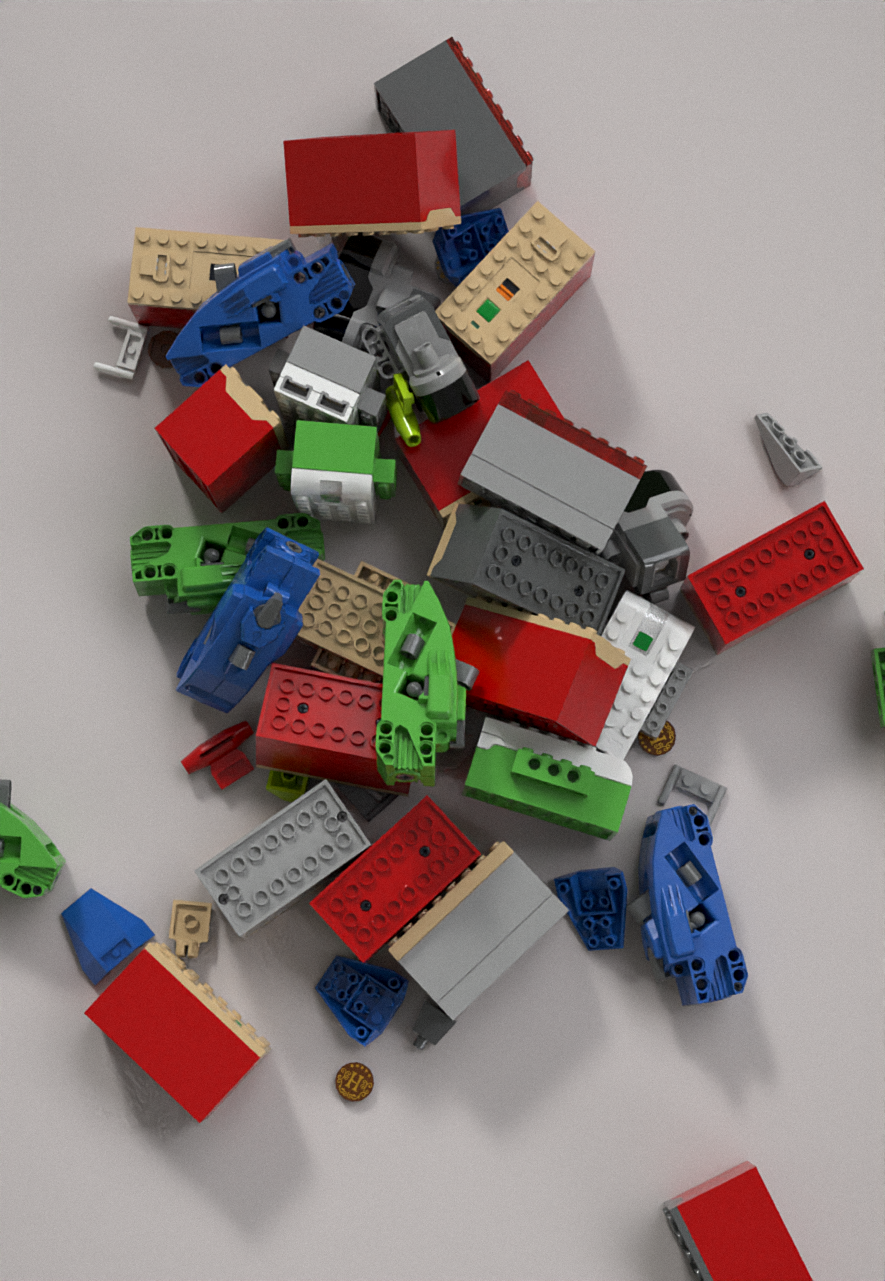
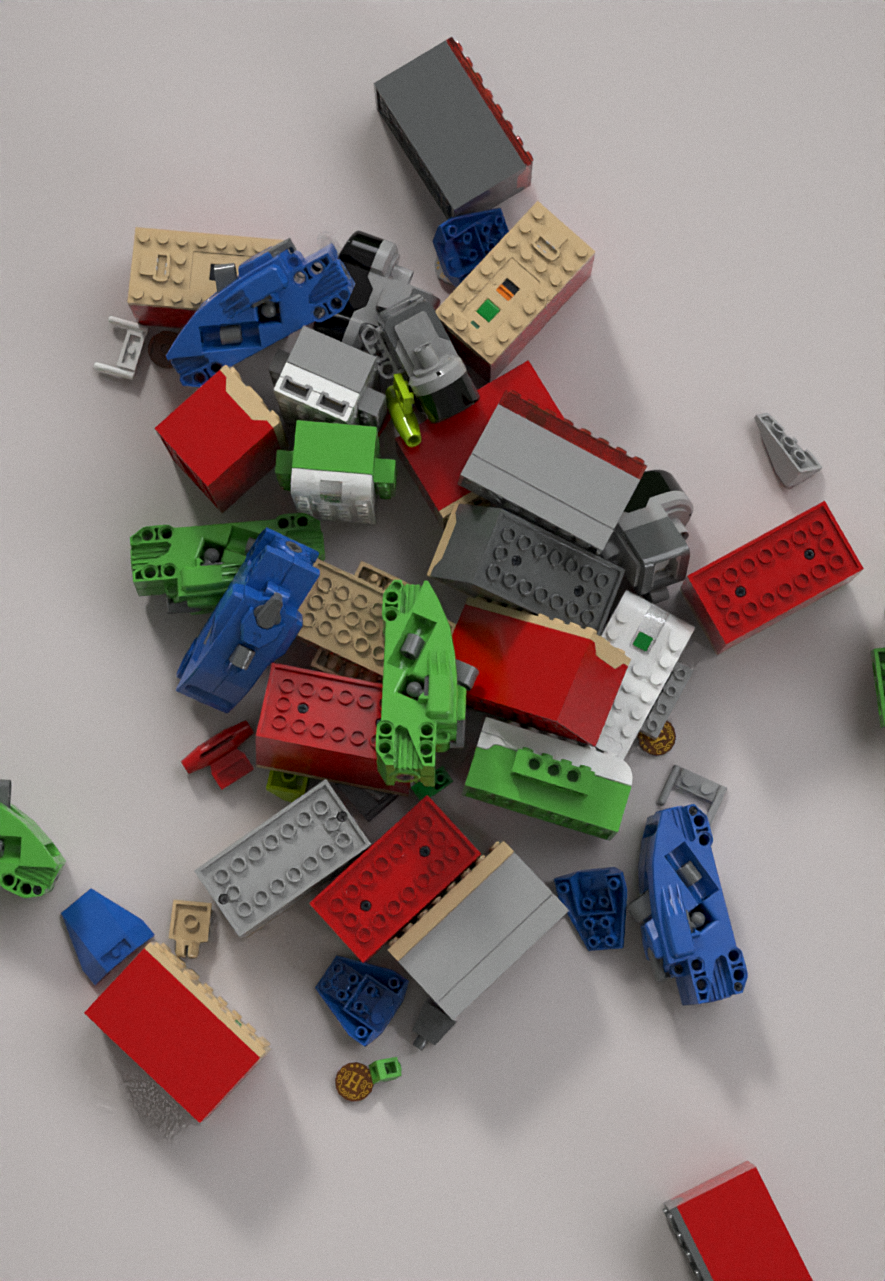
(372, 183): red piece -> none
(380, 1067): none -> bright green brick
(442, 780): none -> green slope

